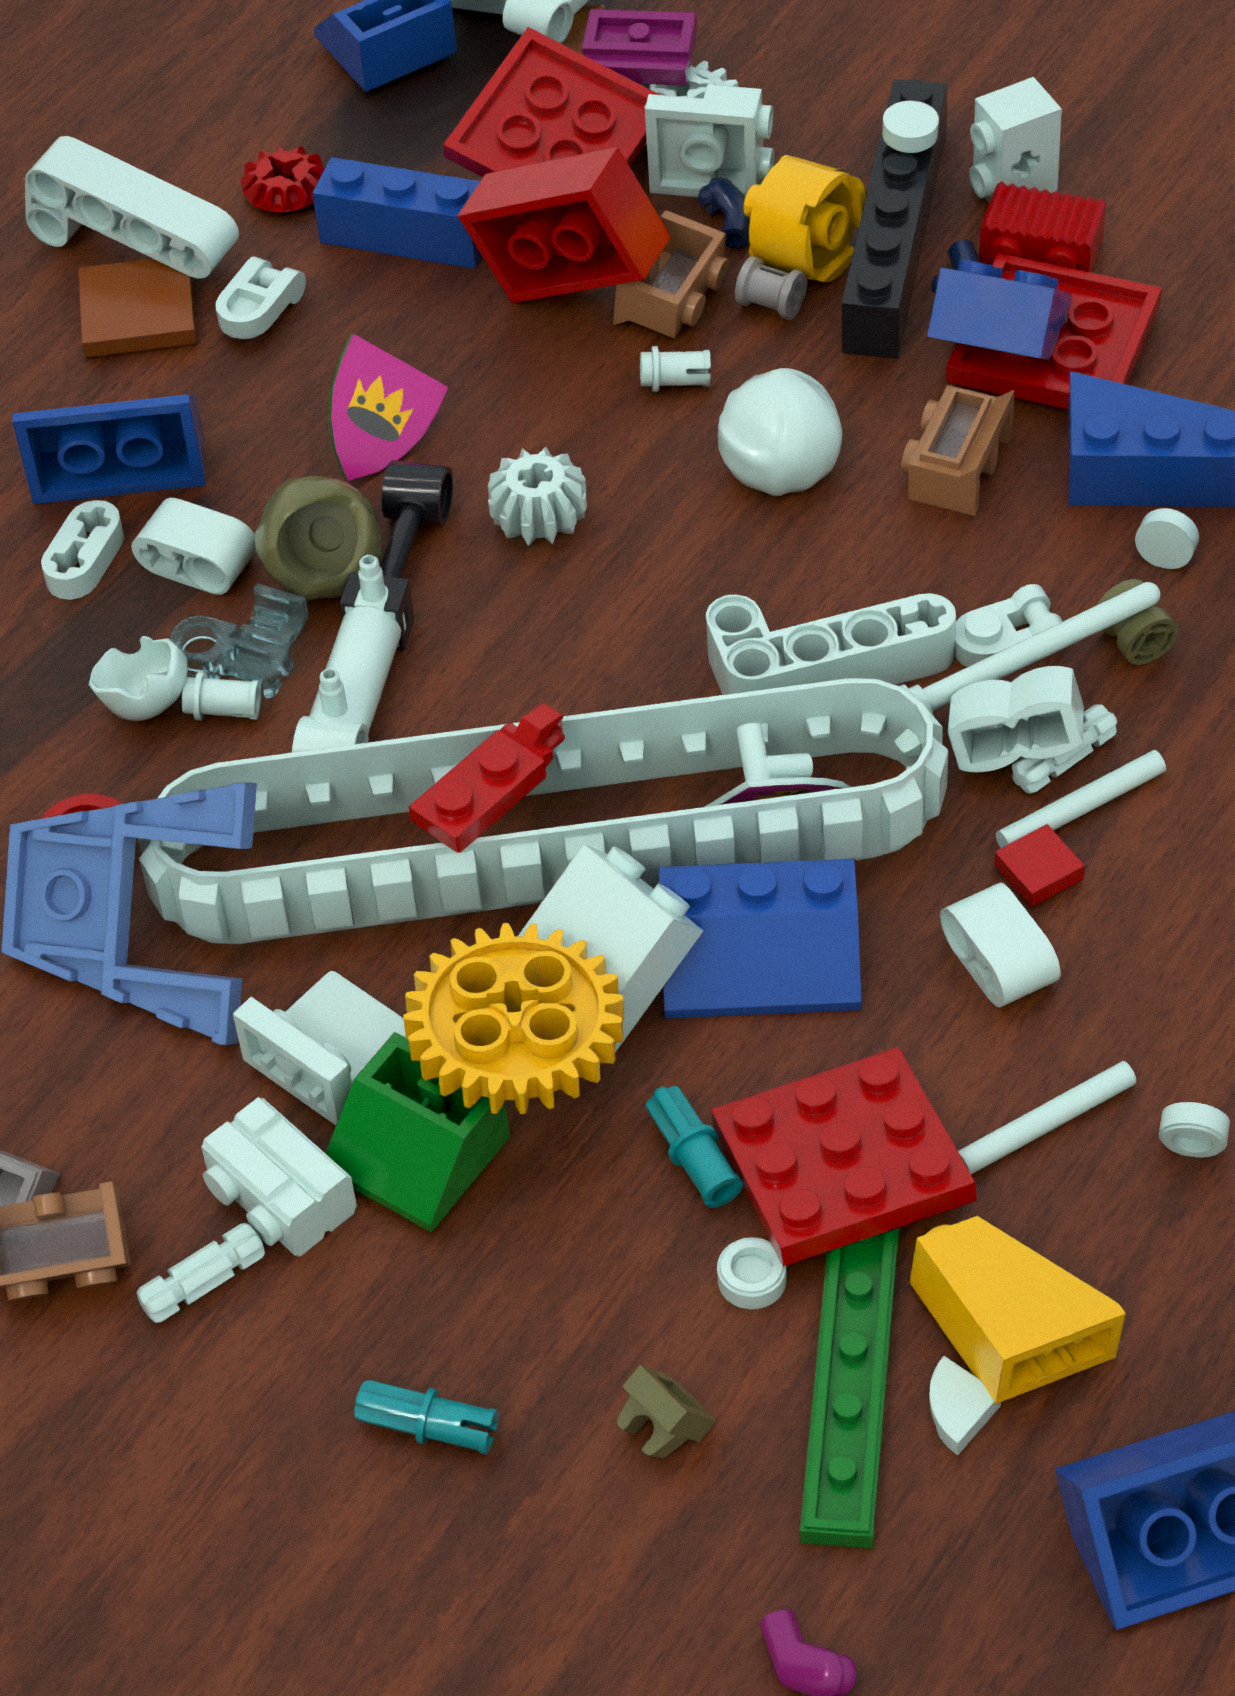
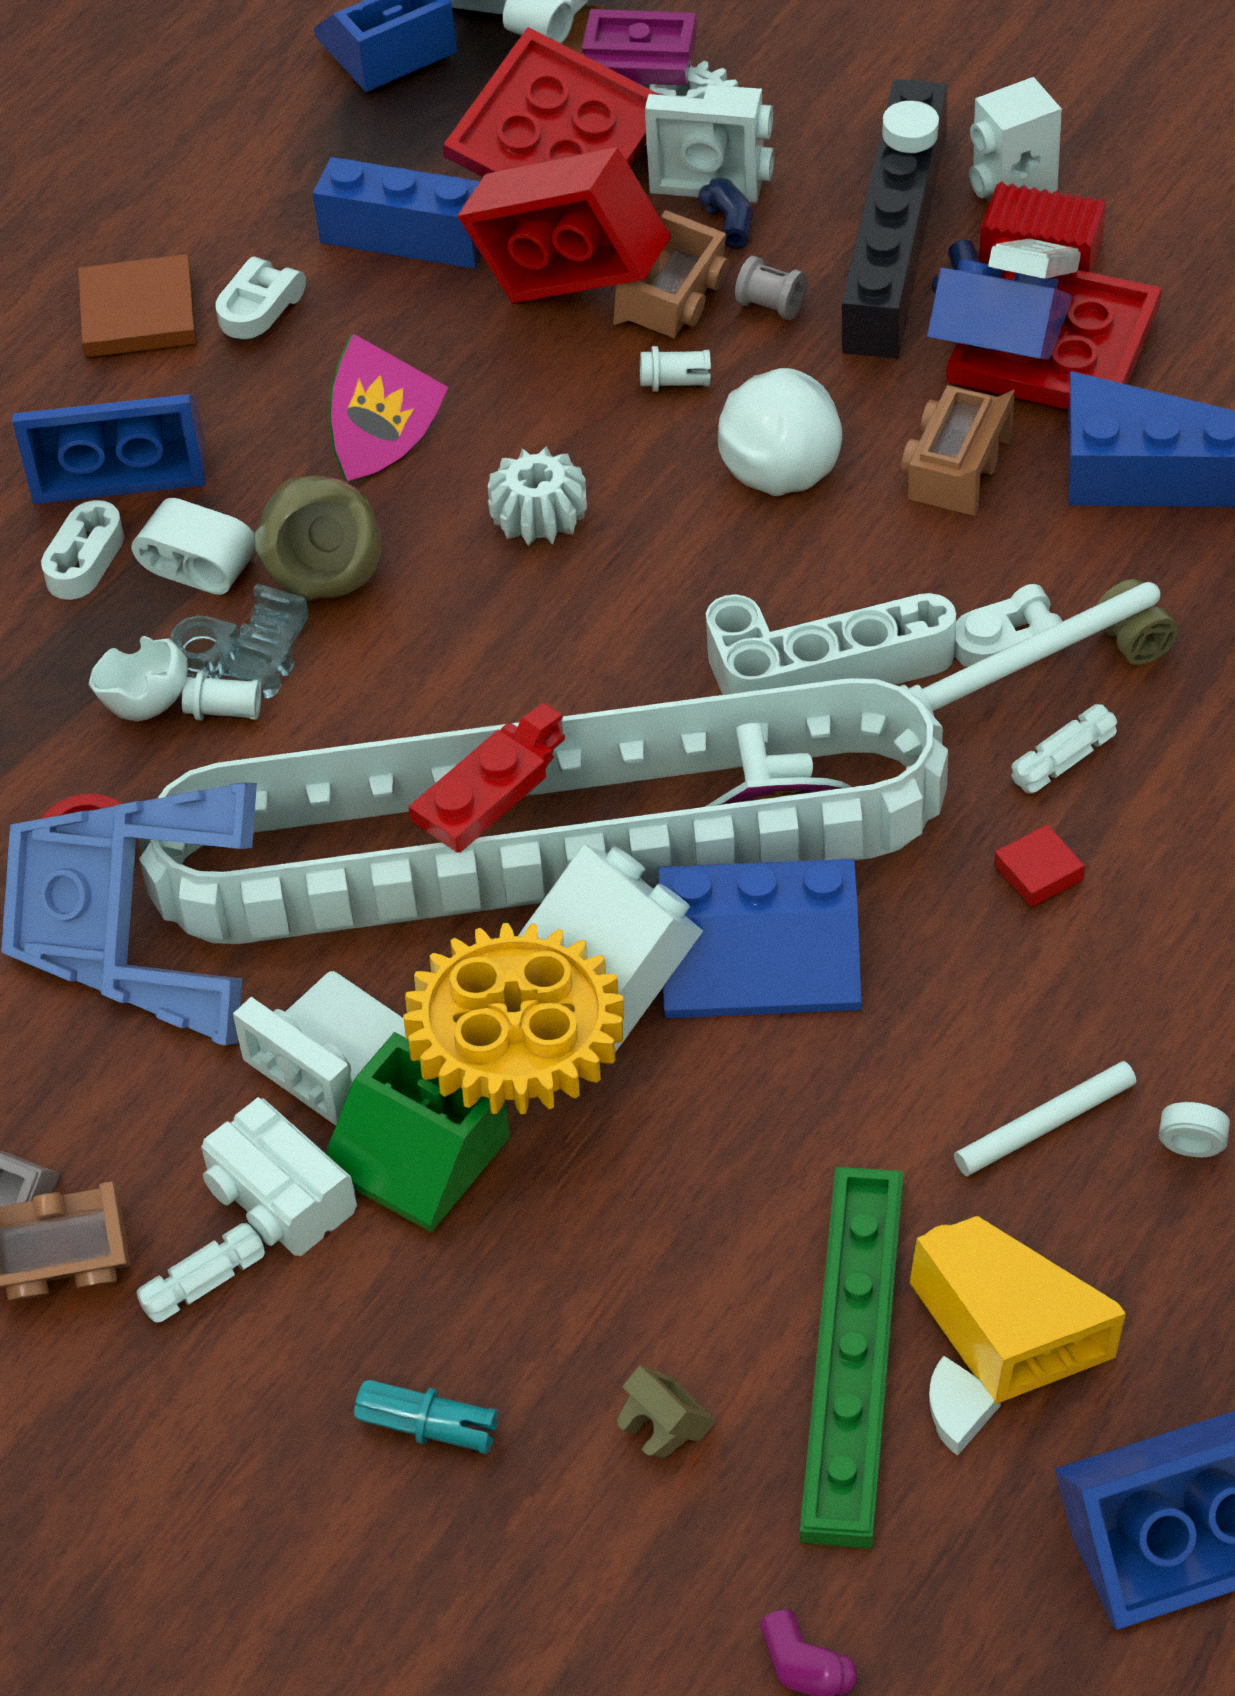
(91, 188): light aqua beam -> none
(277, 192): red gear -> none
(375, 612): piece -> none
(693, 1146): teal axle -> none
(751, 1273): light aqua tile -> none
(805, 218): yellow brick -> none
(843, 1156): red plate -> none
(1000, 944): light aqua beam -> none
(1027, 718): light aqua brick -> none
(1035, 258): none -> light aqua tile
(1086, 798): light aqua bar -> none
(1167, 538): light aqua tile -> none

